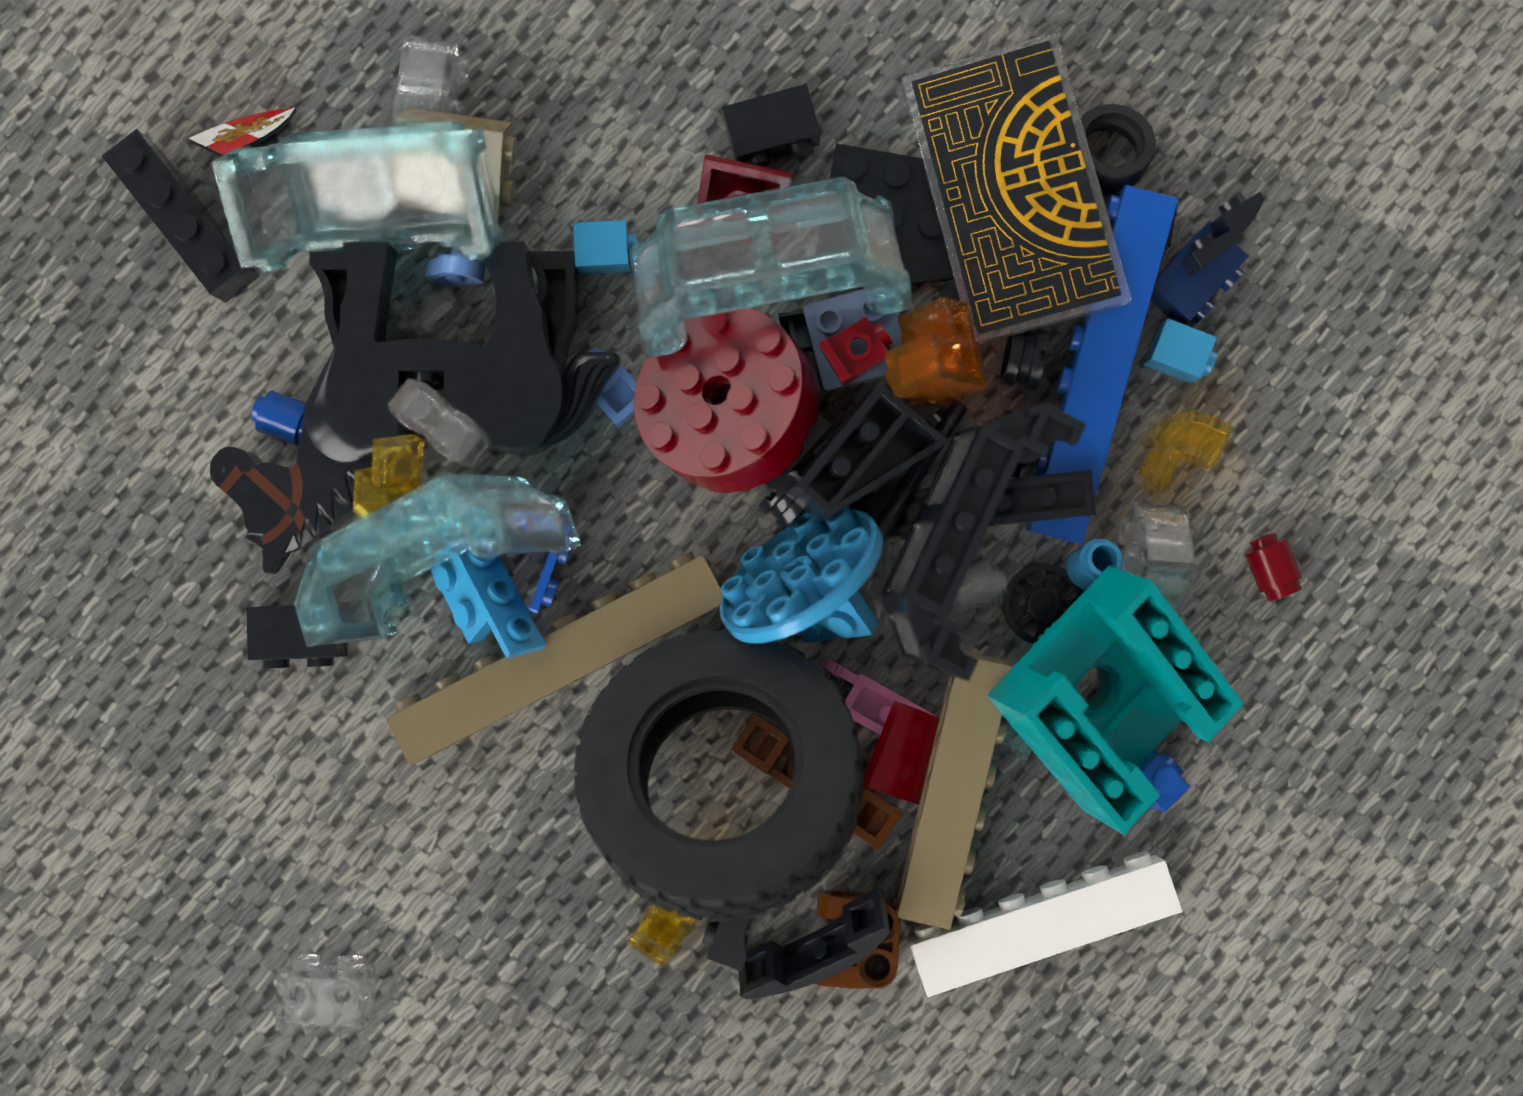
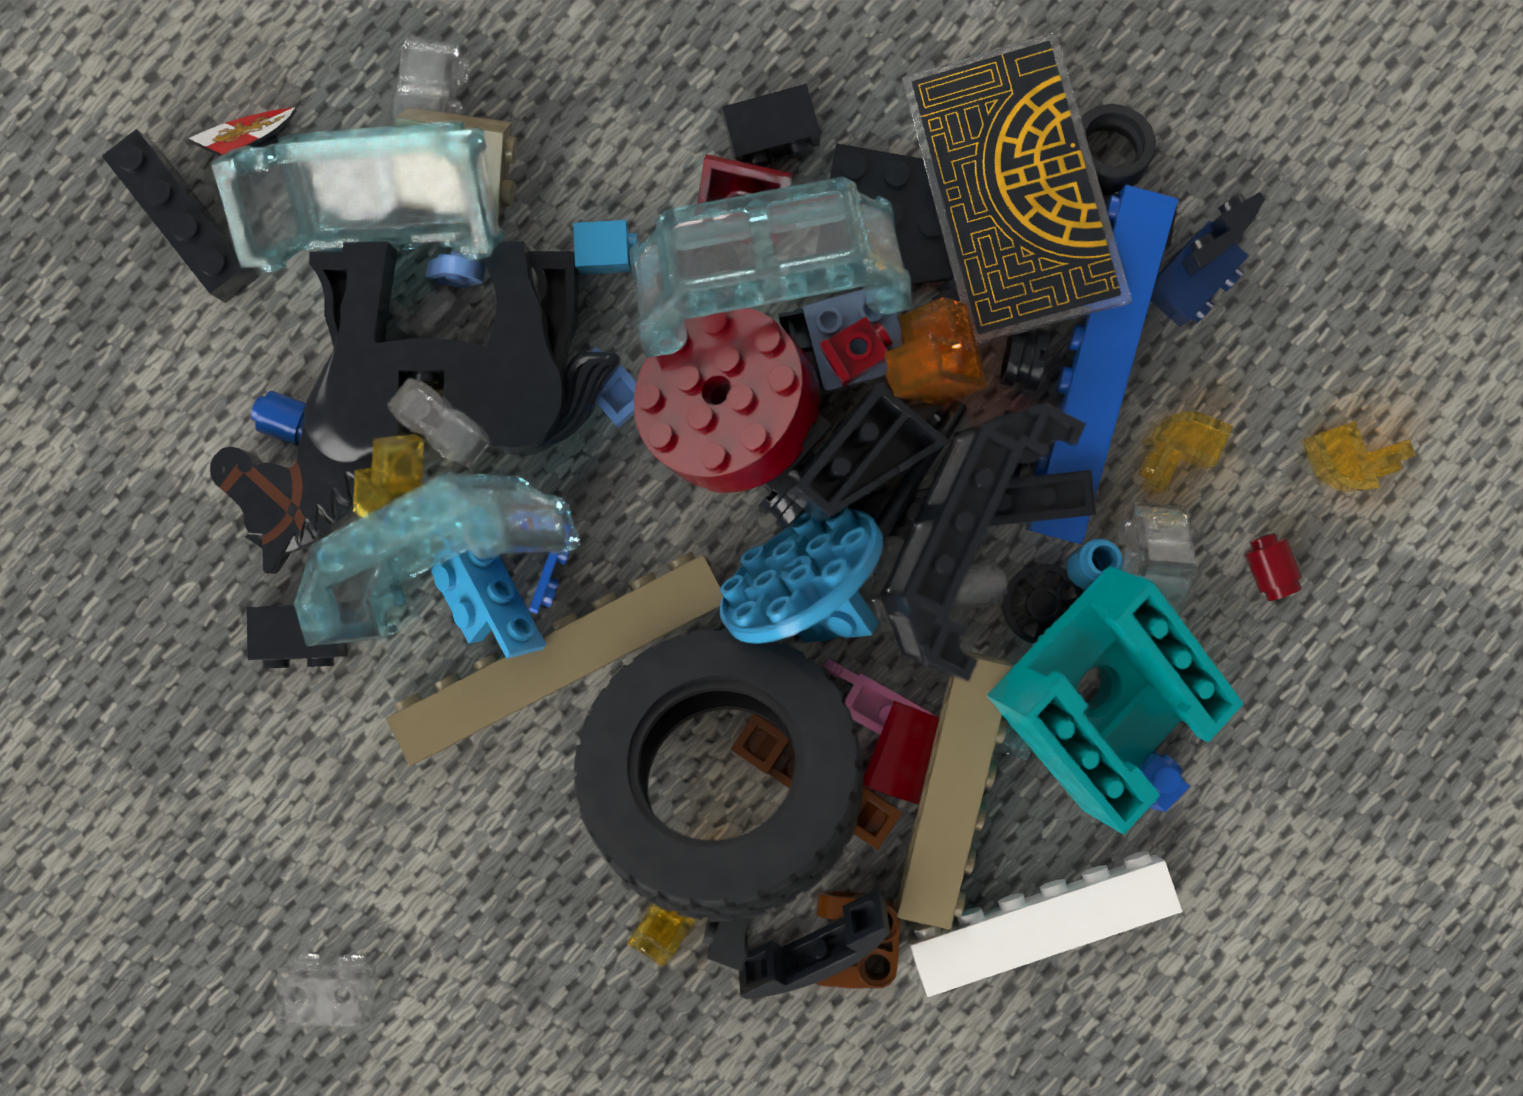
(1181, 351): dark azure brick -> none
(1343, 462): none -> clear yellow brick

